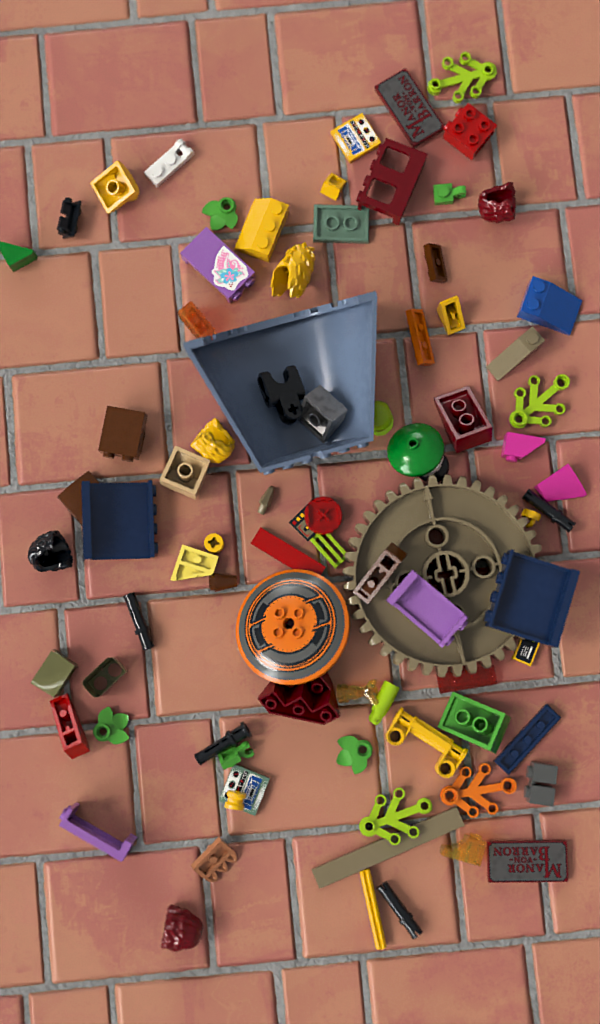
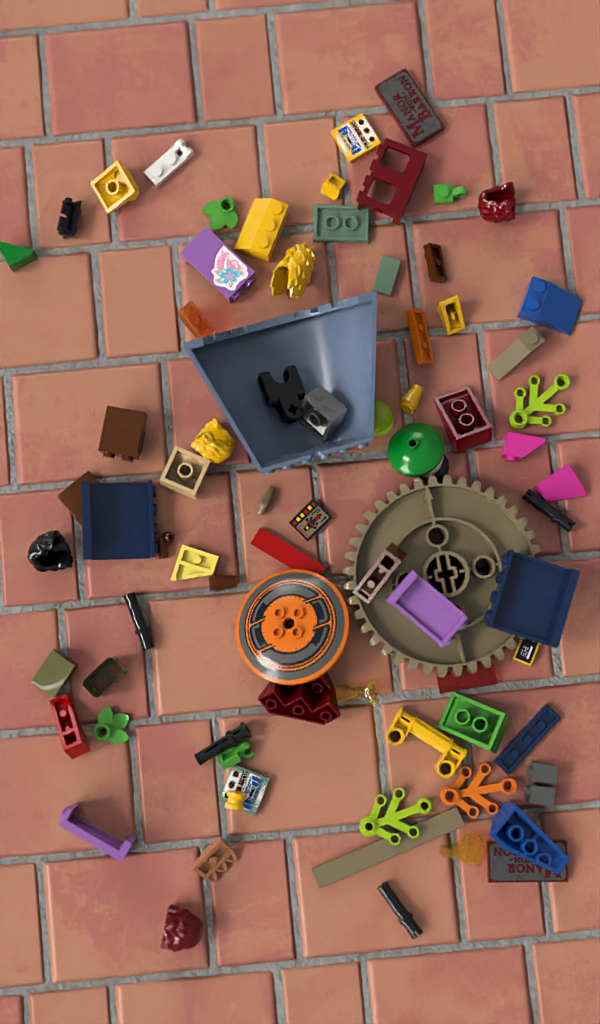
(163, 543): none -> reddish brown arm
(216, 545): yellow wheel -> none
(323, 515): red tile -> none
(336, 544): lime tile -> none
(351, 755): bright green plate -> none
(373, 909): yellow axle -> none
(385, 698): lime piece -> none
(386, 276): none -> sand green tile
(411, 399): none -> yellow cone
(464, 77): lime plant -> none
(469, 131): red brick -> none
(522, 837): none -> blue wedge
(530, 514): yellow tile -> none

